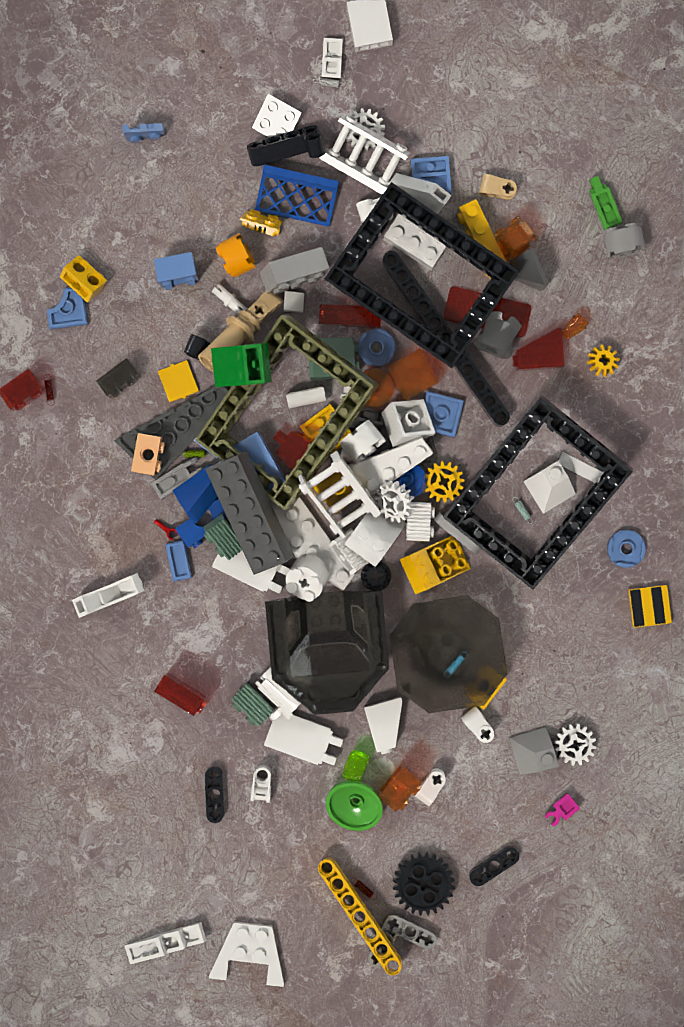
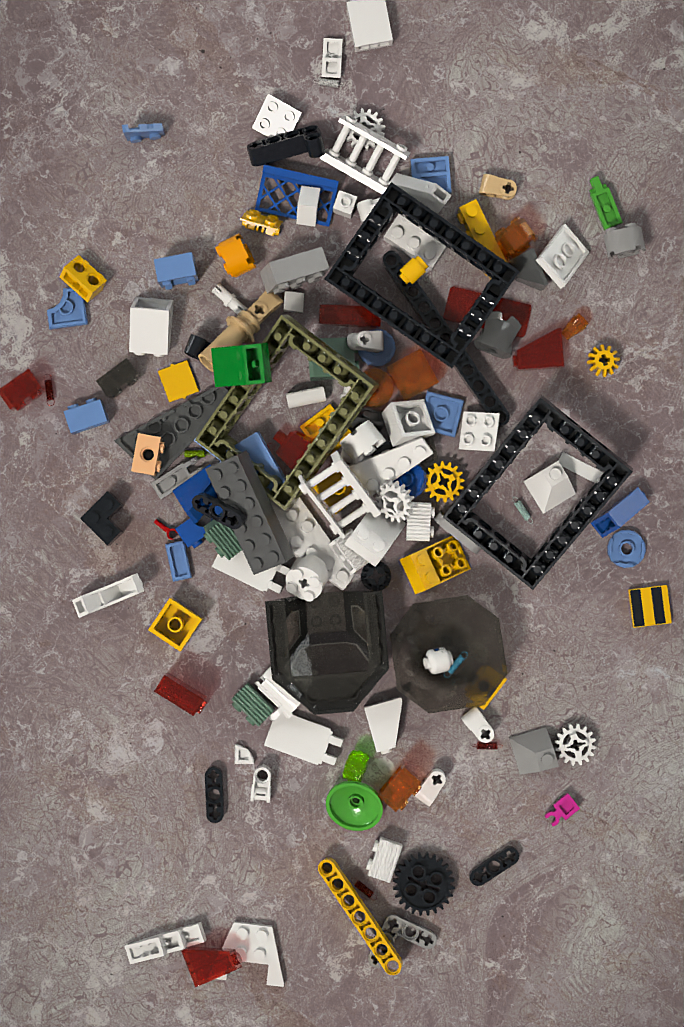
(86, 416): none -> medium blue brick
(99, 518): none -> black brick
(150, 326): none -> white slope
(175, 624): none -> yellow brick
(210, 510): none -> black beam
(210, 963): none -> clear red slope
(243, 755): none -> white tile
(308, 206): none -> white slope
(344, 204): none -> white brick
(366, 340): none -> white piece
(384, 859): none -> white brick
(413, 270): none -> yellow brick
(438, 660): none -> white head
(479, 431): none -> white hinge
(490, 745): none -> clear red piece
(562, 256): none -> white tile
(620, 512): none -> slope

